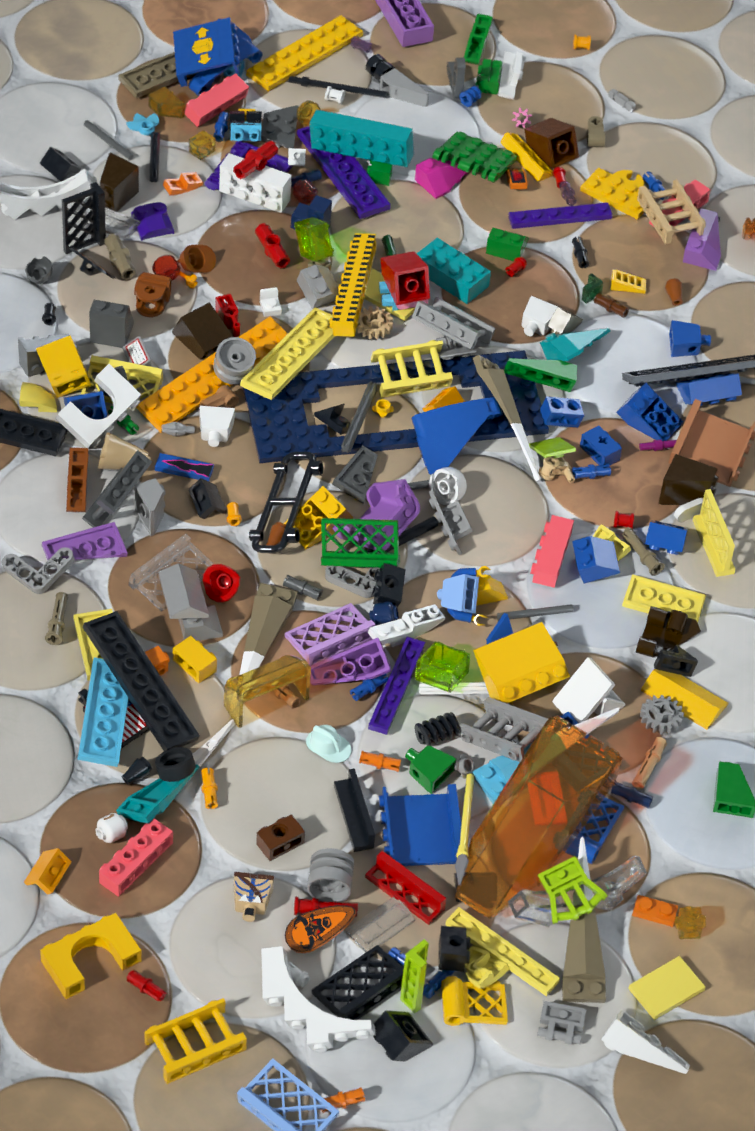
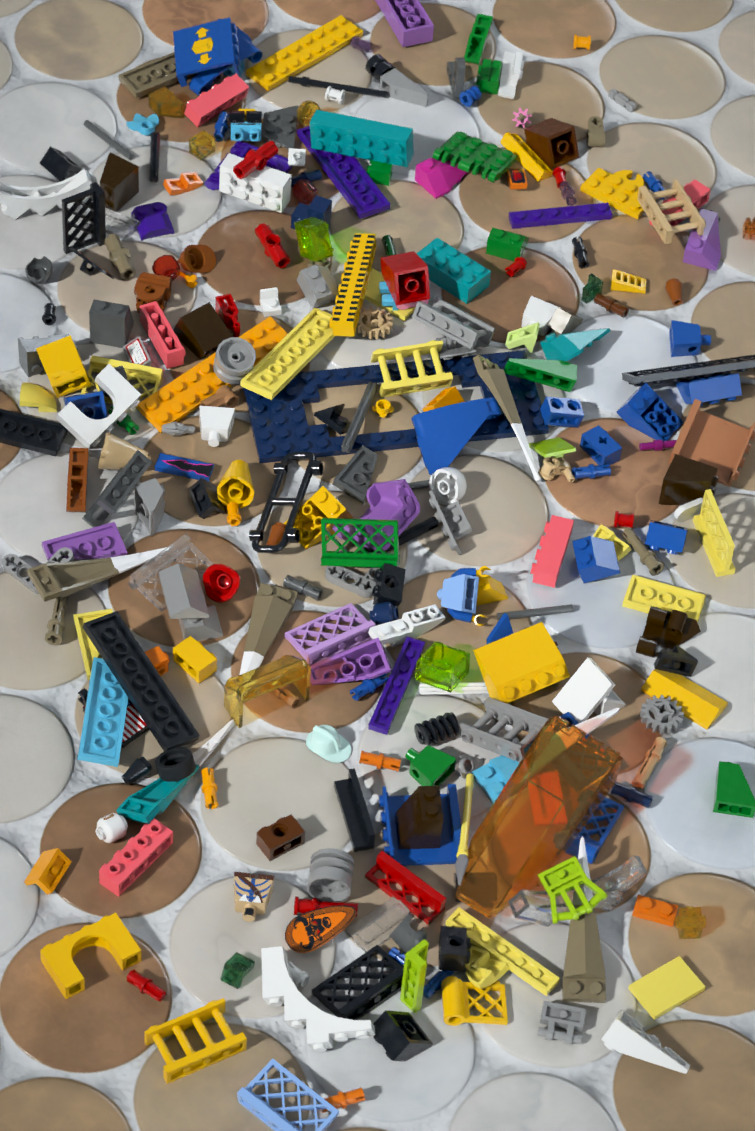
(66, 578): none -> dark tan plate
(162, 335): none -> coral brick
(236, 485): none -> yellow cone
(236, 969): none -> clear green bracket
(405, 936): none -> dark grey helmet
(420, 819): none -> dark brown slope
(523, 336): none -> yellowish green slope

